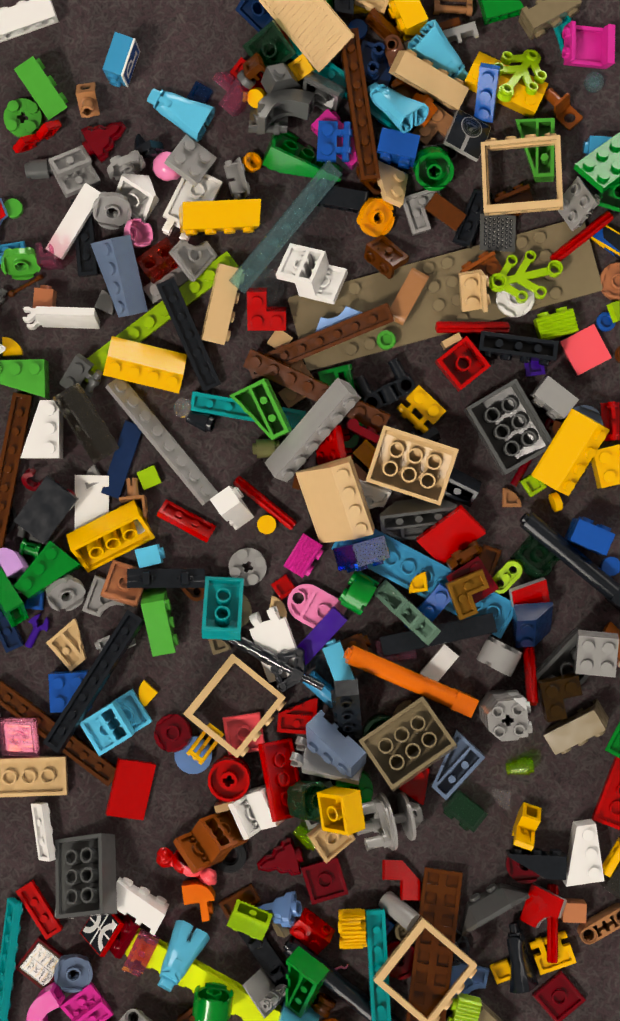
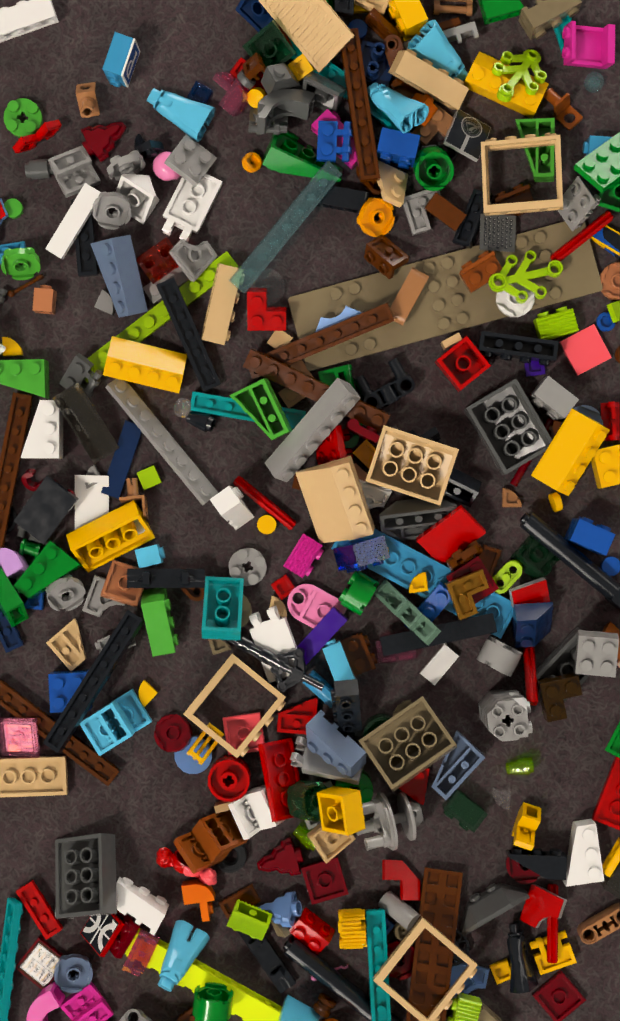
(36, 629): dark purple bar -> none
(41, 87): bright green wedge -> none
(43, 831): white plate -> none
(47, 259): clear pink hinge -> none
(61, 317): white tile -> none
(130, 789): red tile -> none
(140, 232): bright pink hair -> none
(186, 521): red plate -> none
(219, 216): yellow slope -> none
(239, 187): light grey hinge -> none
(264, 447): olive brick -> none
(264, 993): light grey hinge -> none
(304, 981): green wedge -> none
(312, 273): white bracket -> none
(386, 340): bright green tile -> none
(410, 680): orange brick -> none
(424, 405): yellow plate -> none
(471, 327): red axle -> none
(473, 290): tan bracket -> none
(487, 92): plate -> none
(532, 485): lime tile -> none
(574, 911): nougat brick -> none
(577, 728): dark tan wedge -> none

